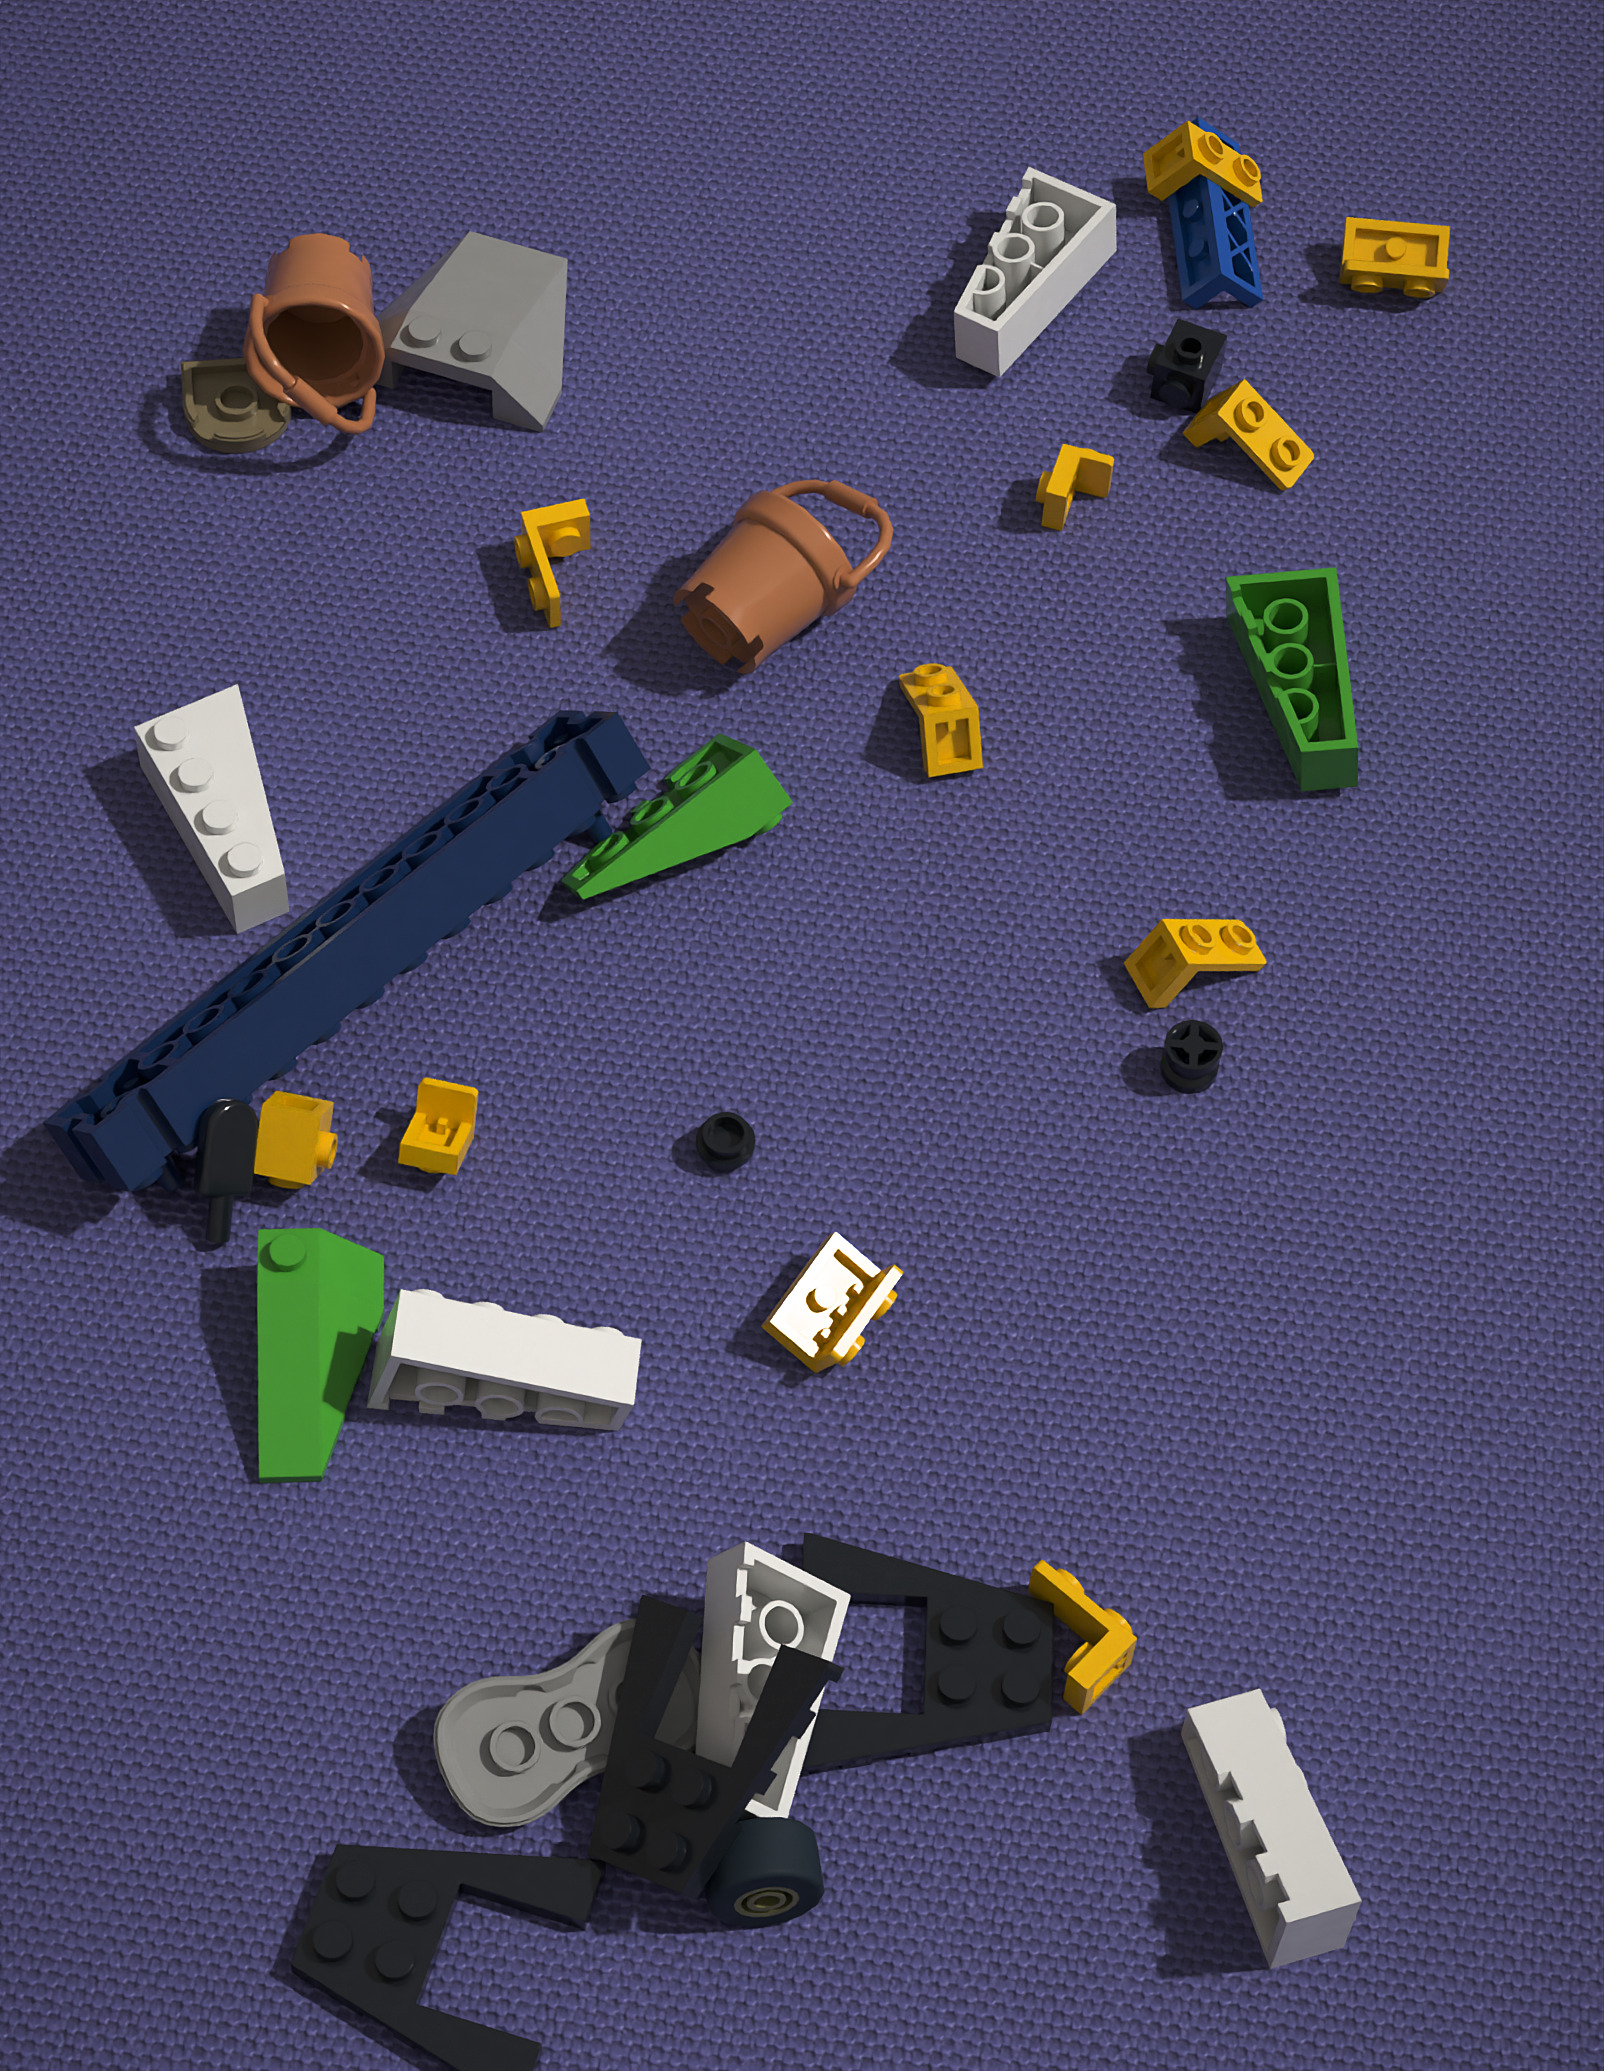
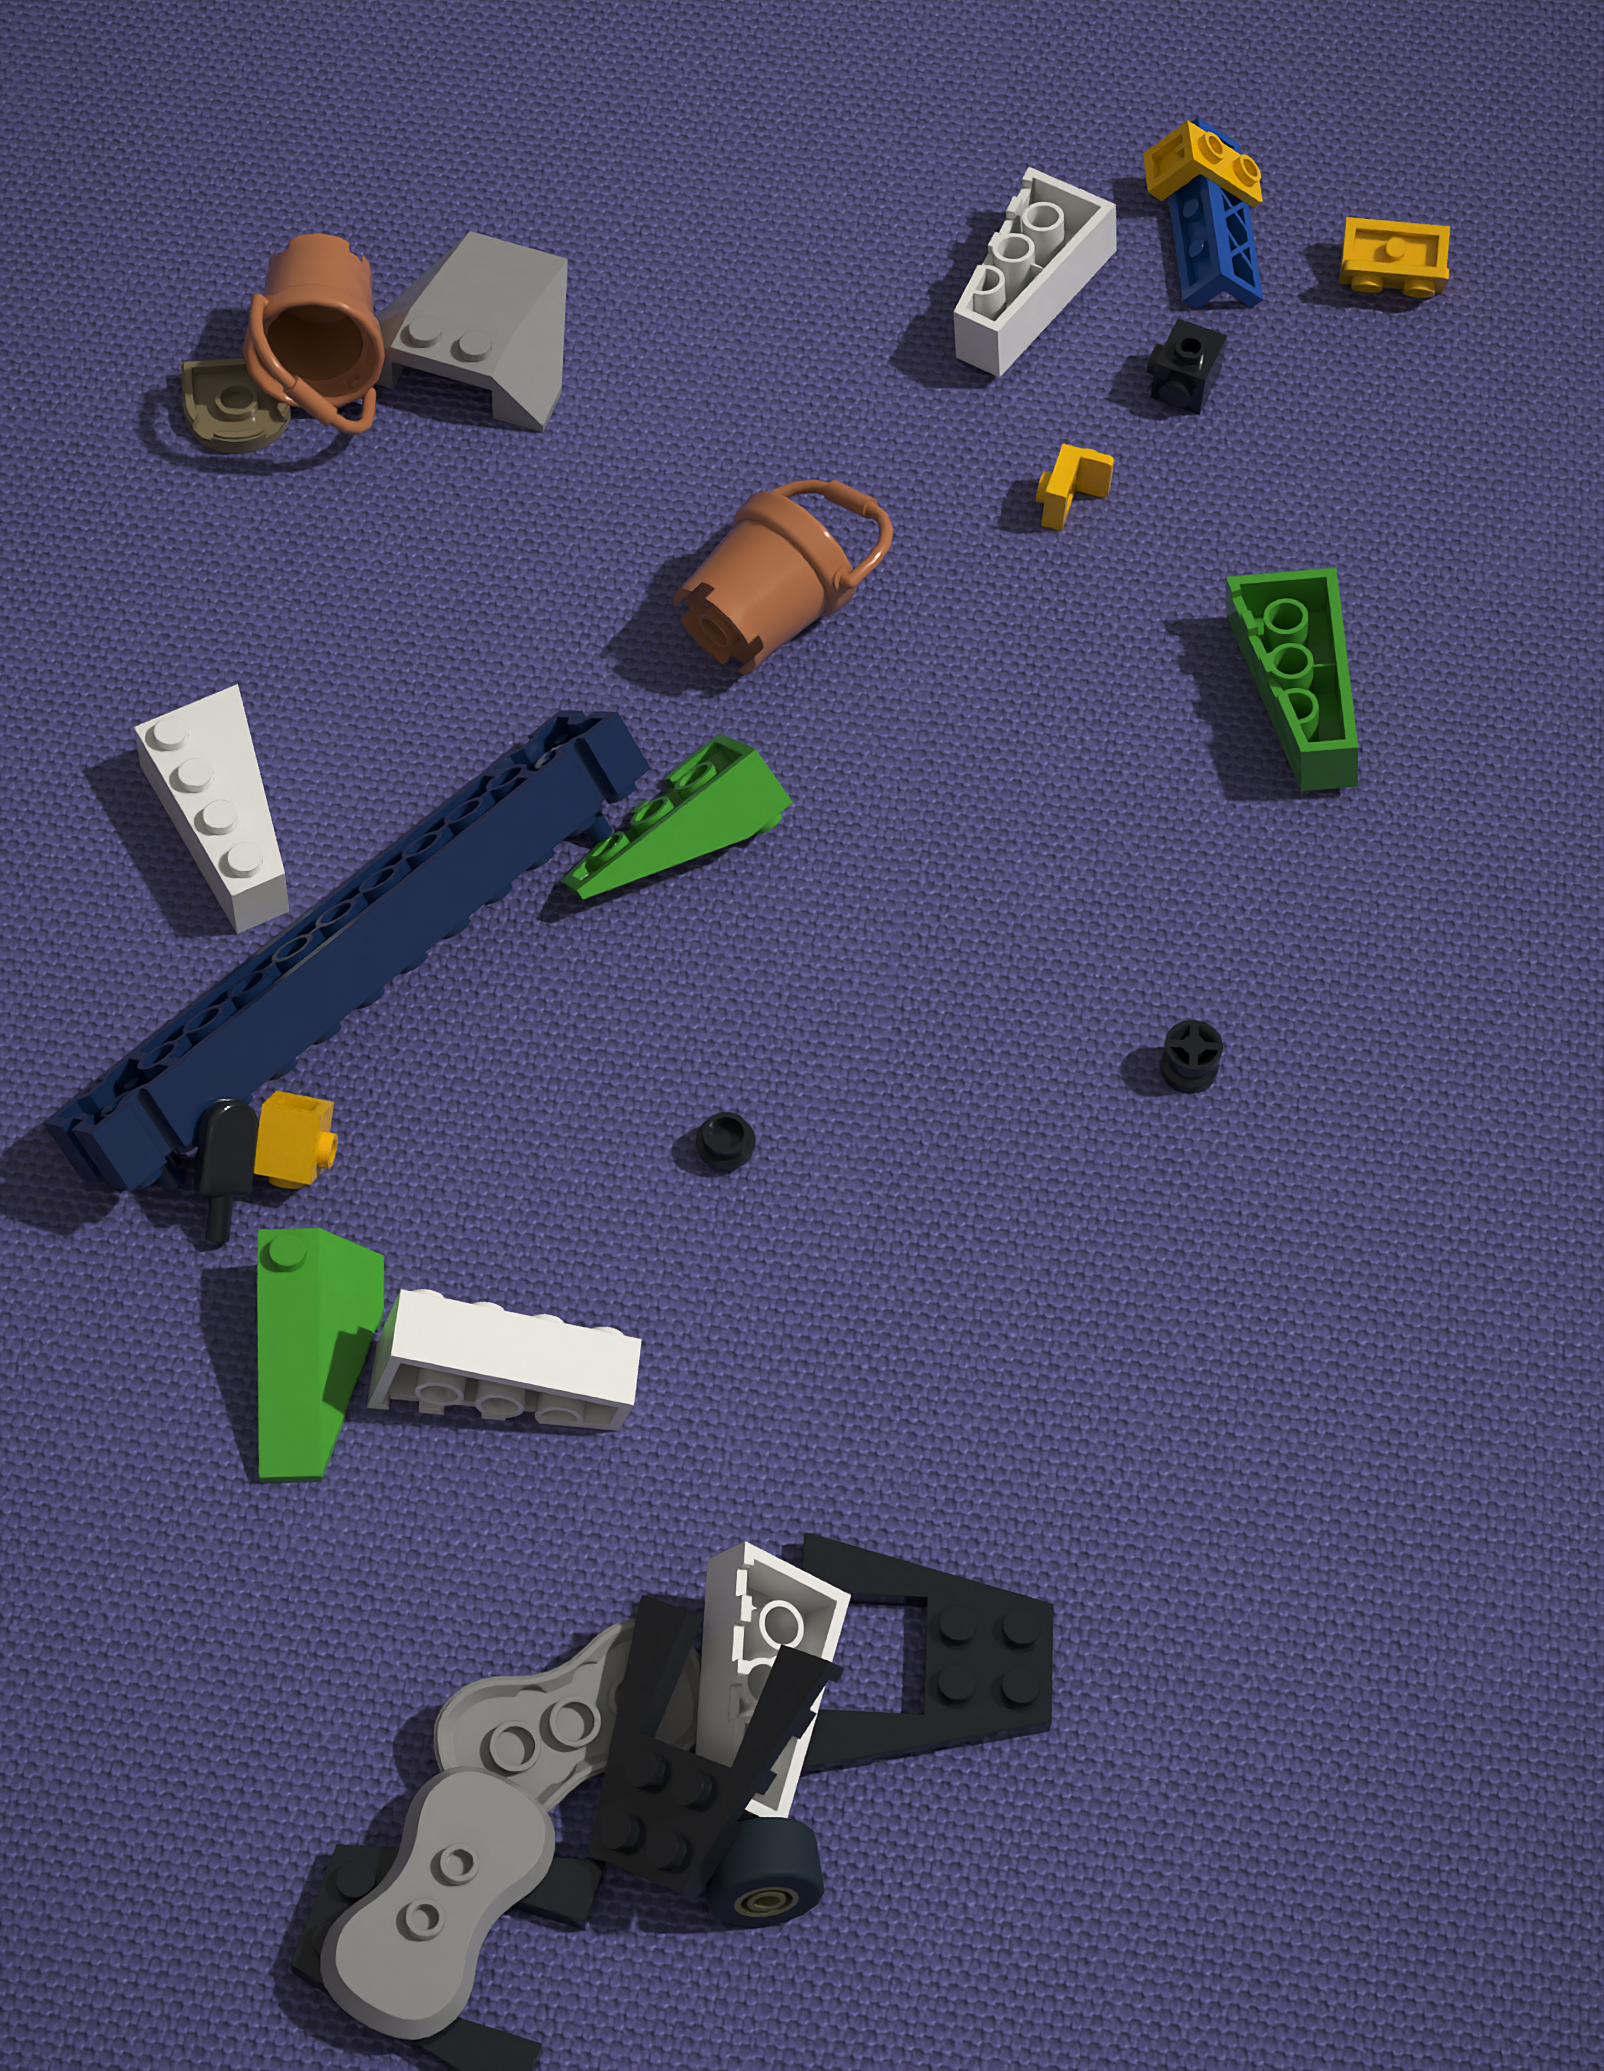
(414, 1942): none -> light grey plate
(440, 1127): yellow bracket -> none
(546, 534): yellow bracket -> none
(831, 1305): bracket -> none
(946, 719): yellow bracket -> none
(1106, 1633): yellow bracket -> none
(1185, 946): yellow bracket -> none
(1256, 428): yellow bracket -> none
(1270, 1828): white wedge -> none

